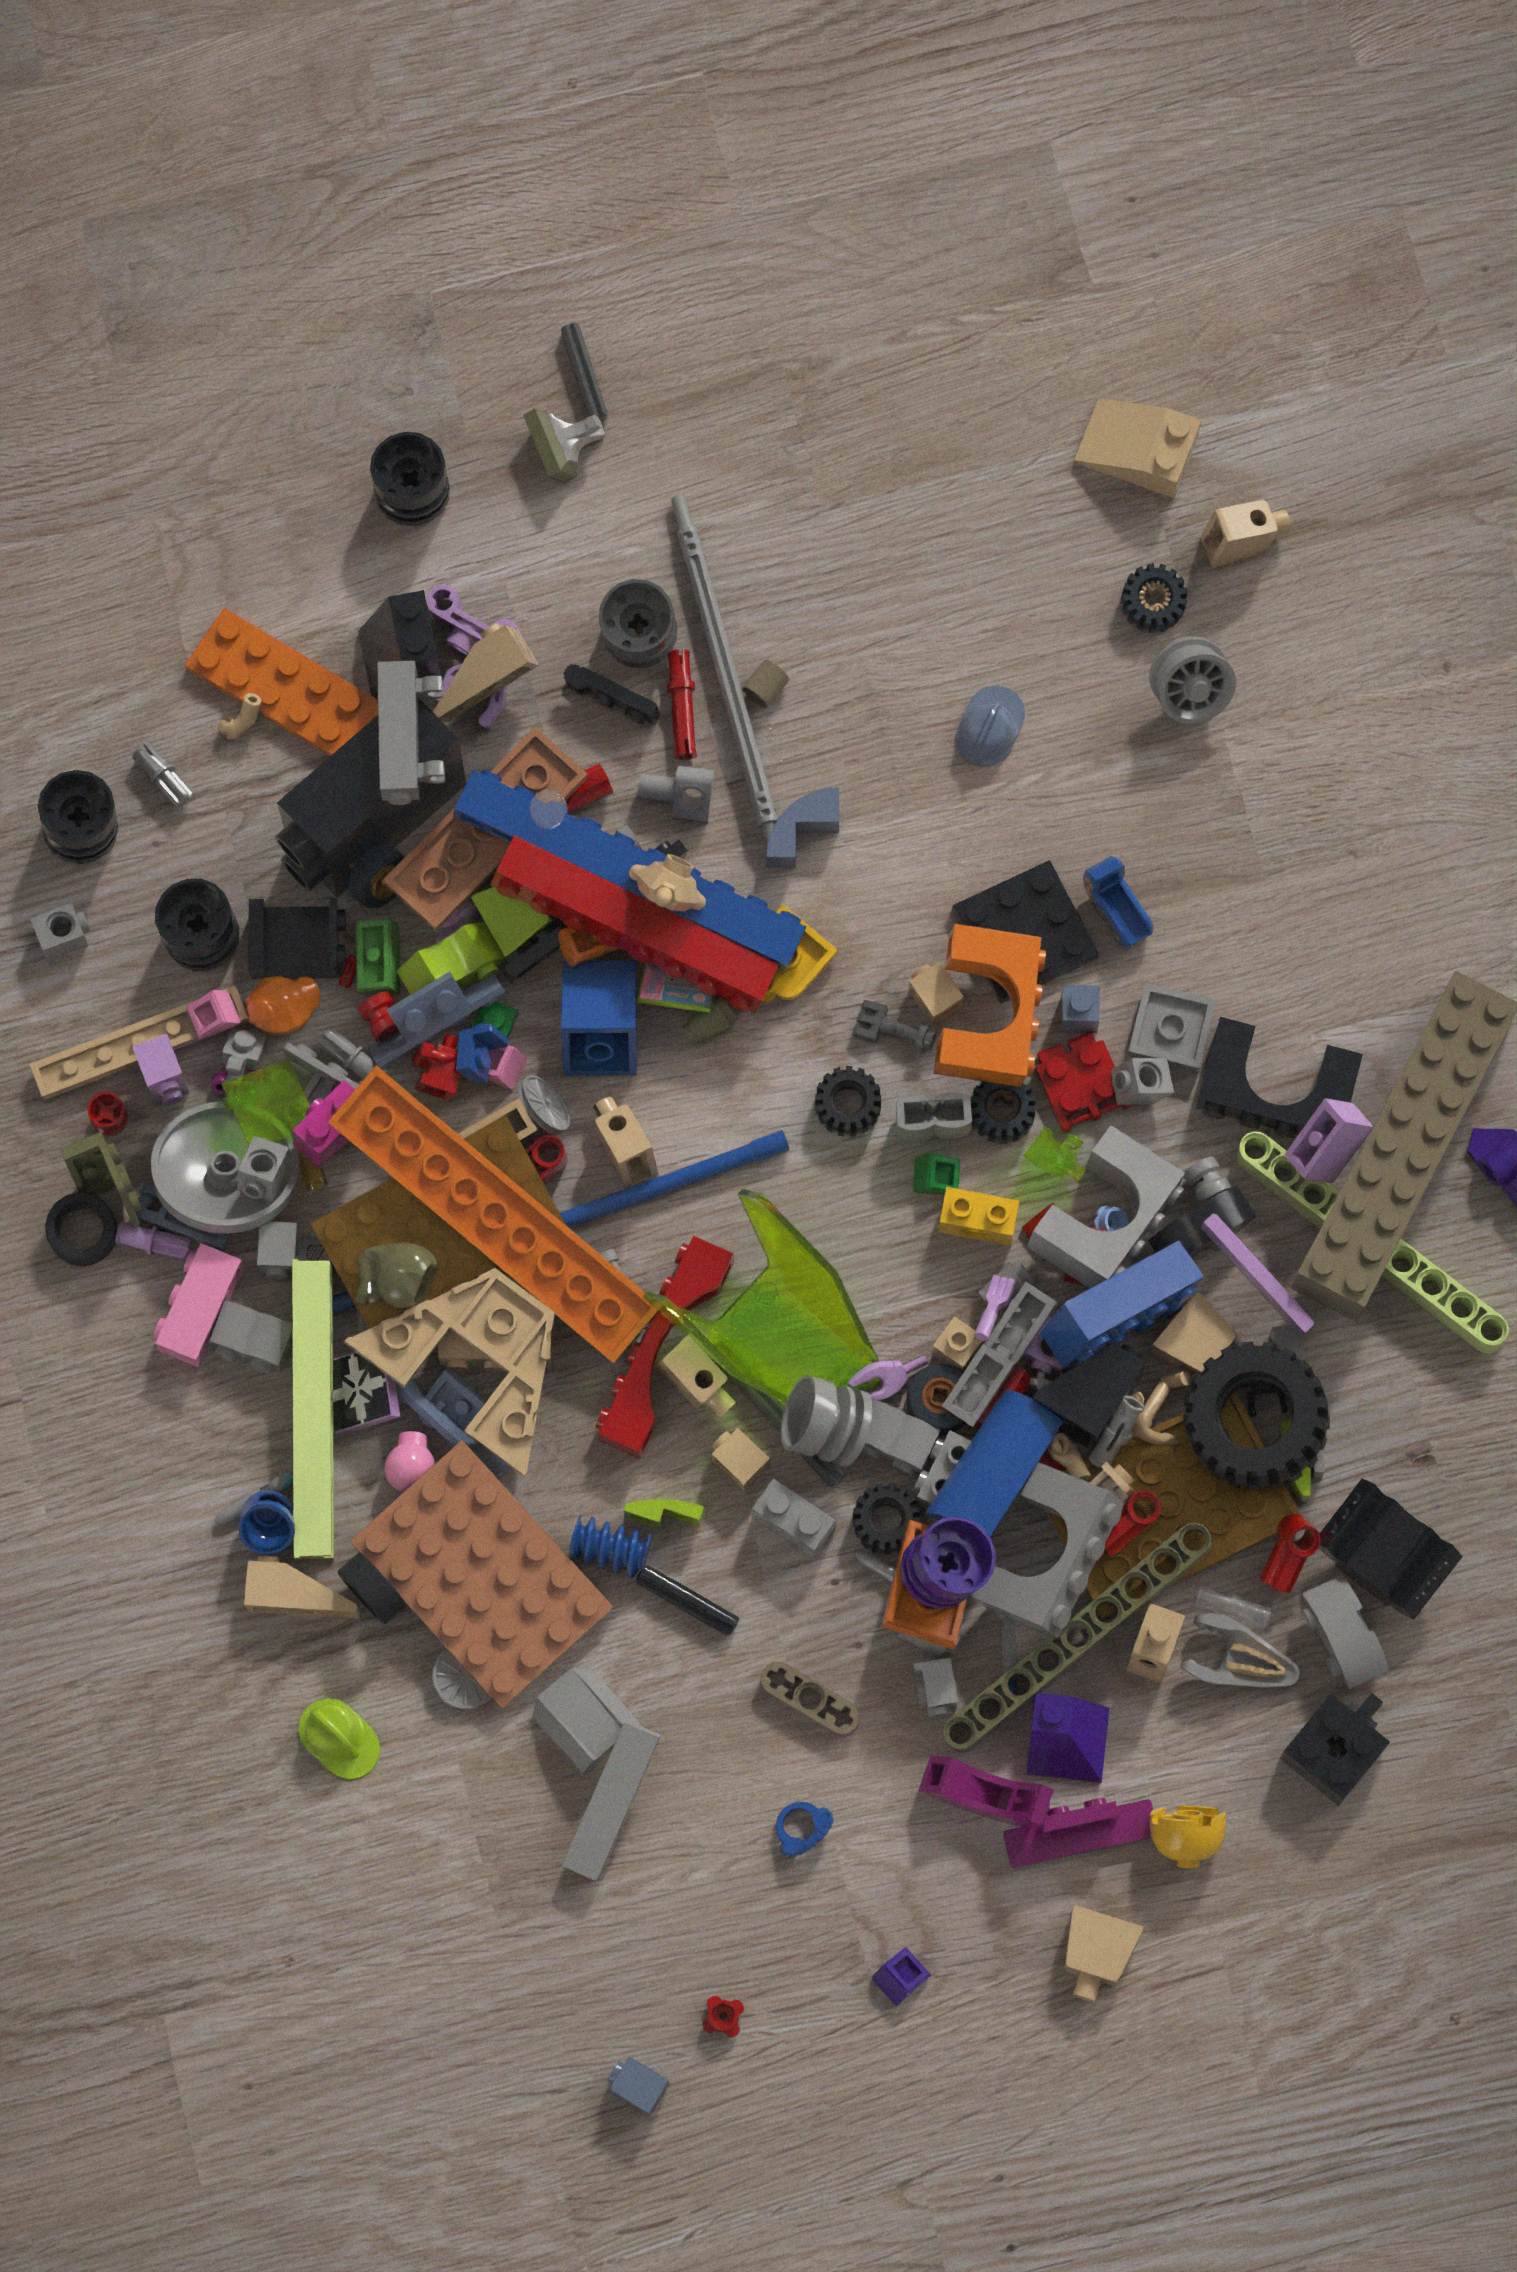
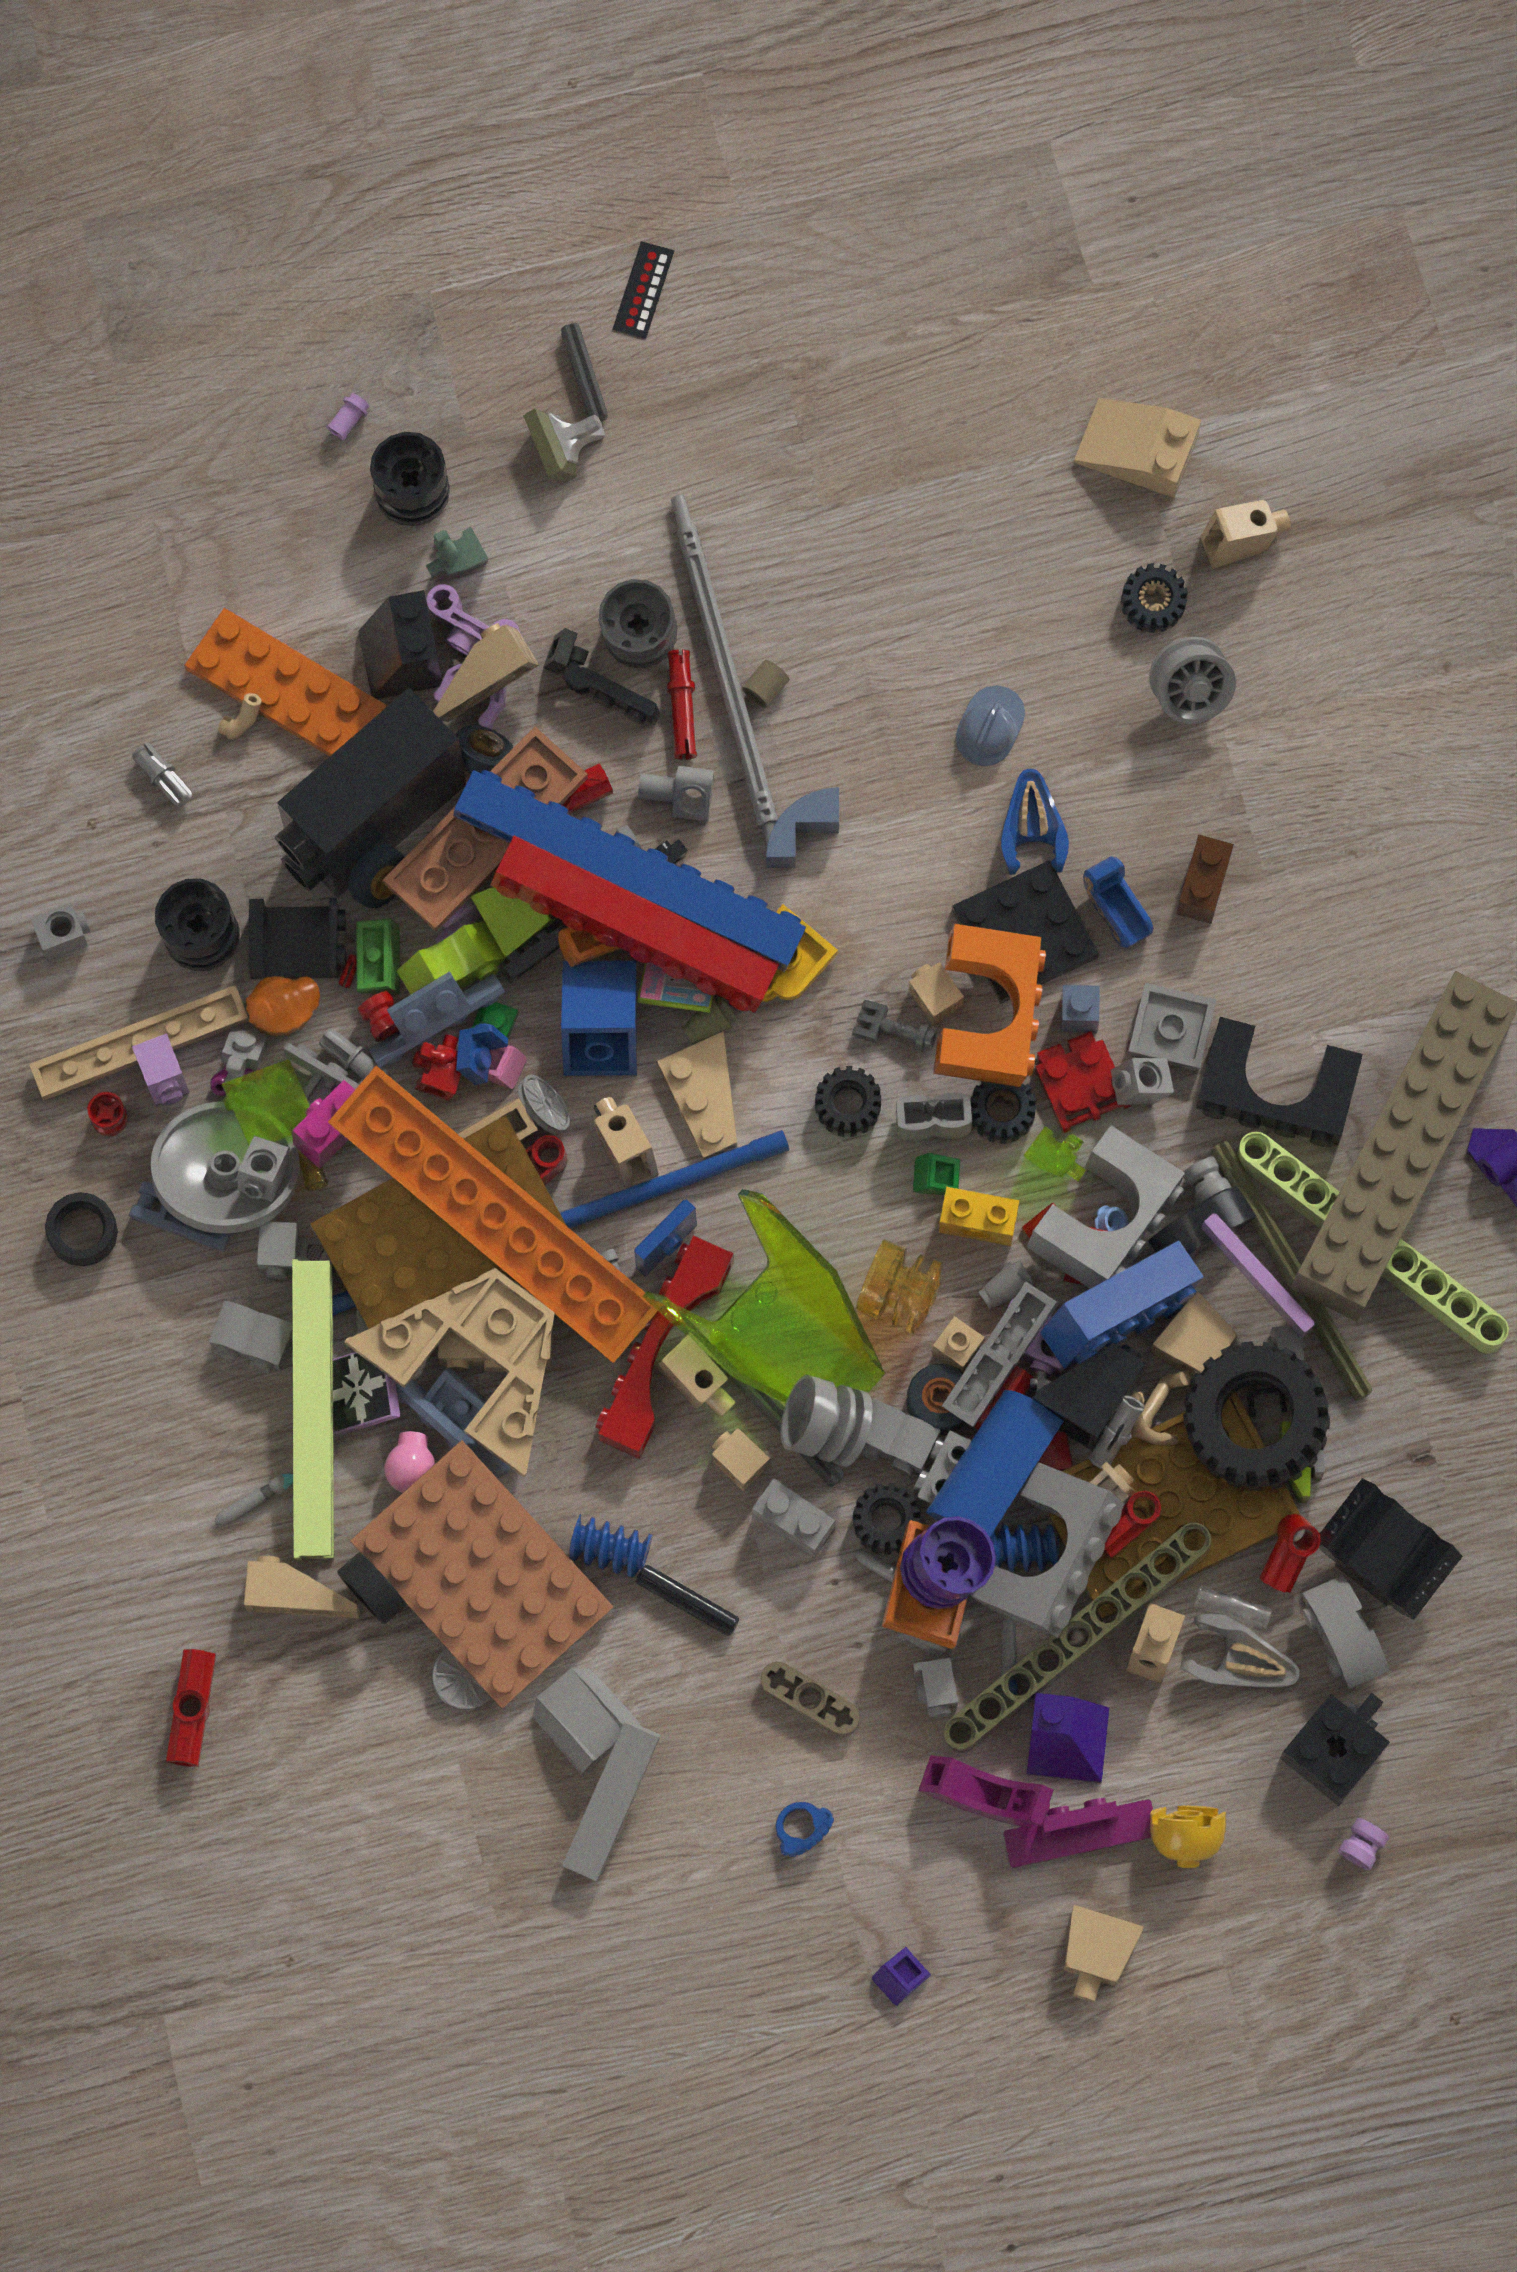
(72, 798): black wheel -> none
(99, 1168): olive bracket -> none
(152, 1240): lavender axle -> none
(188, 1732): none -> red piece
(197, 1304): bright pink brick -> none
(213, 1014): bright pink slope -> none
(267, 1522): blue helmet -> none
(339, 1738): lime piece -> none
(348, 416): none -> lavender pin
(396, 1274): olive piece -> none
(399, 731): light grey brick -> none
(457, 556): none -> sand green piece
(482, 747): none -> black wheel
(548, 808): clear tile -> none
(563, 652): none -> pearl dark grey tile
(637, 2085): sand blue brick -> none
(643, 290): none -> black sticker
(652, 1512): lime slope -> none
(665, 1237): none -> blue plate
(669, 884): tan rock -> none
(703, 1093): none -> tan wing
(731, 2009): red plate -> none
(890, 1375): lavender hand -> none
(899, 1287): none -> clear yellow wheel
(997, 1298): lavender piece -> none
(1026, 1547): none -> blue piece
(1033, 819): none -> blue animal
(1068, 1455): tan arm -> none
(1205, 879): none -> reddish brown brick
(1289, 1267): none -> olive axle
(1328, 1140): lavender brick -> none
(1363, 1844): none -> lavender wheel

